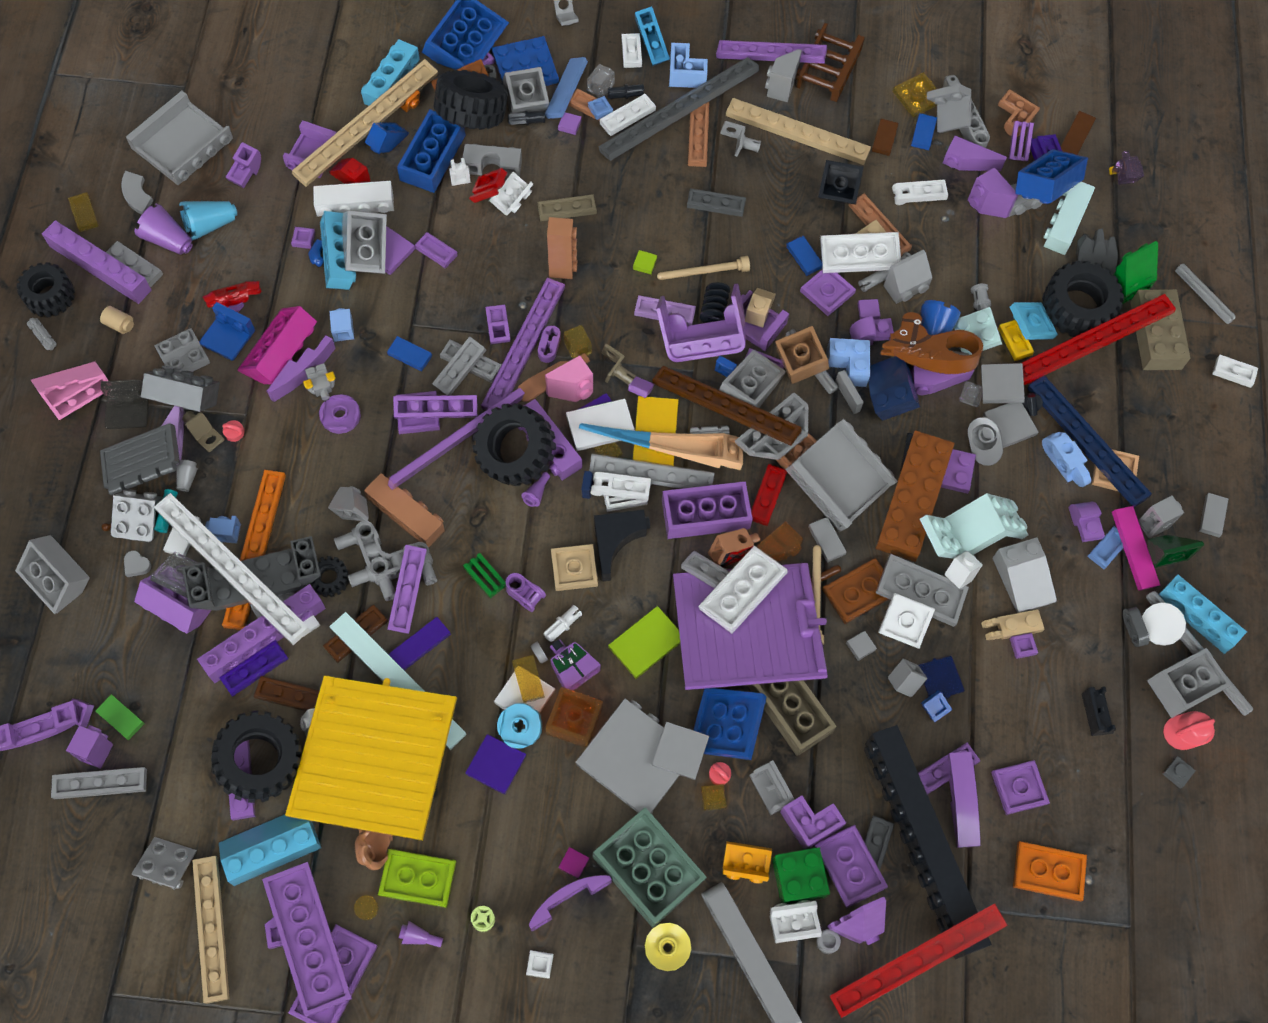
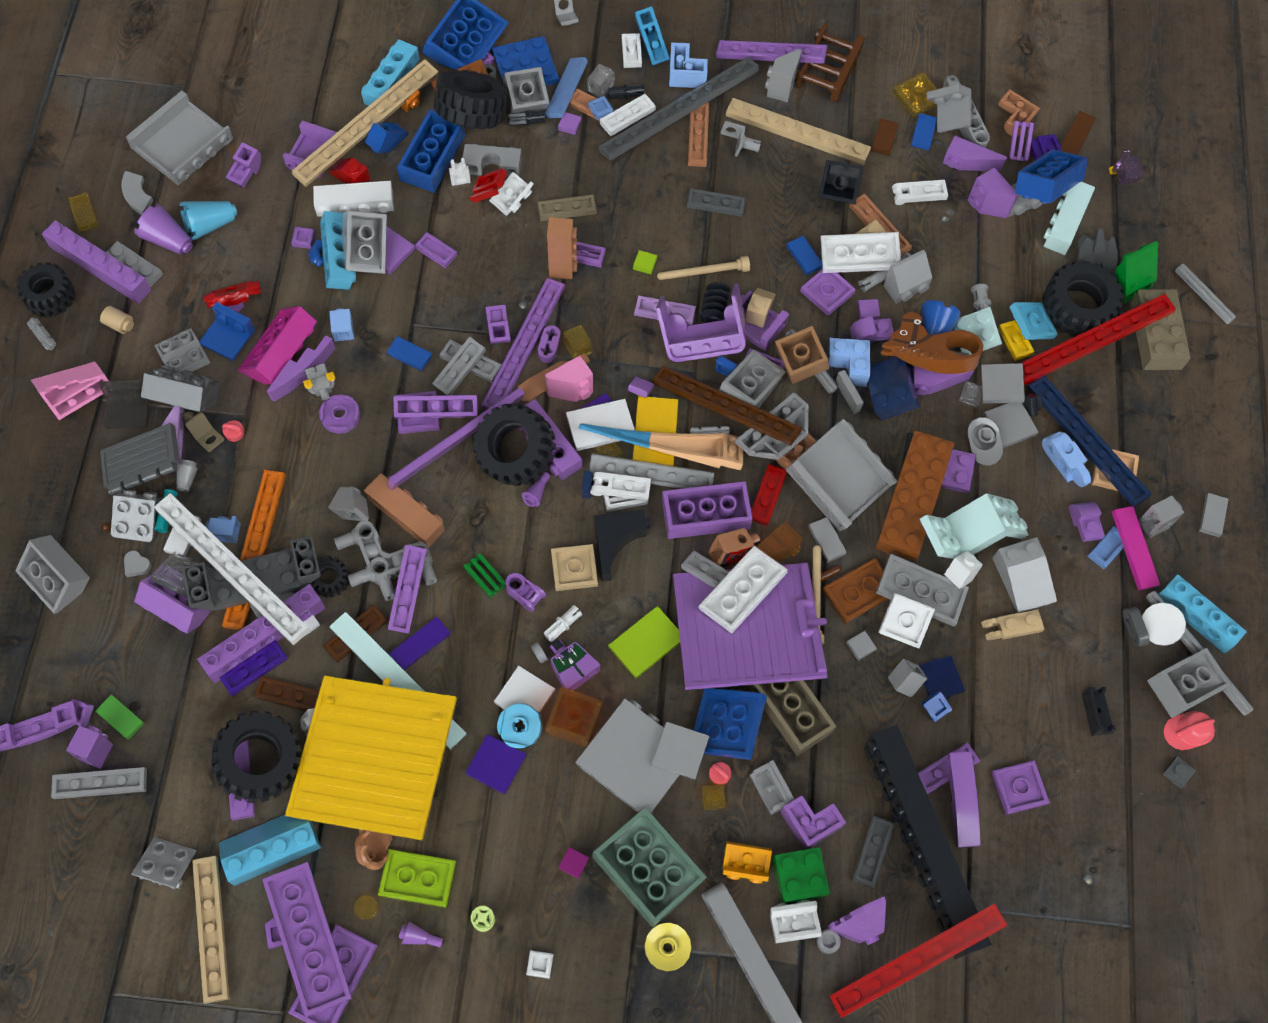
(528, 679): clear yellow tile -> none
(589, 258): none -> medium lavender tile
(593, 884): medium lavender slope -> none
(618, 371): dark tan bracket -> none
(851, 866): medium lavender tile -> none
(1023, 645): medium lavender tile -> none
(1050, 871): orange tile -> none
(1172, 549): dark green slope -> none
(1235, 371): white plate -> none

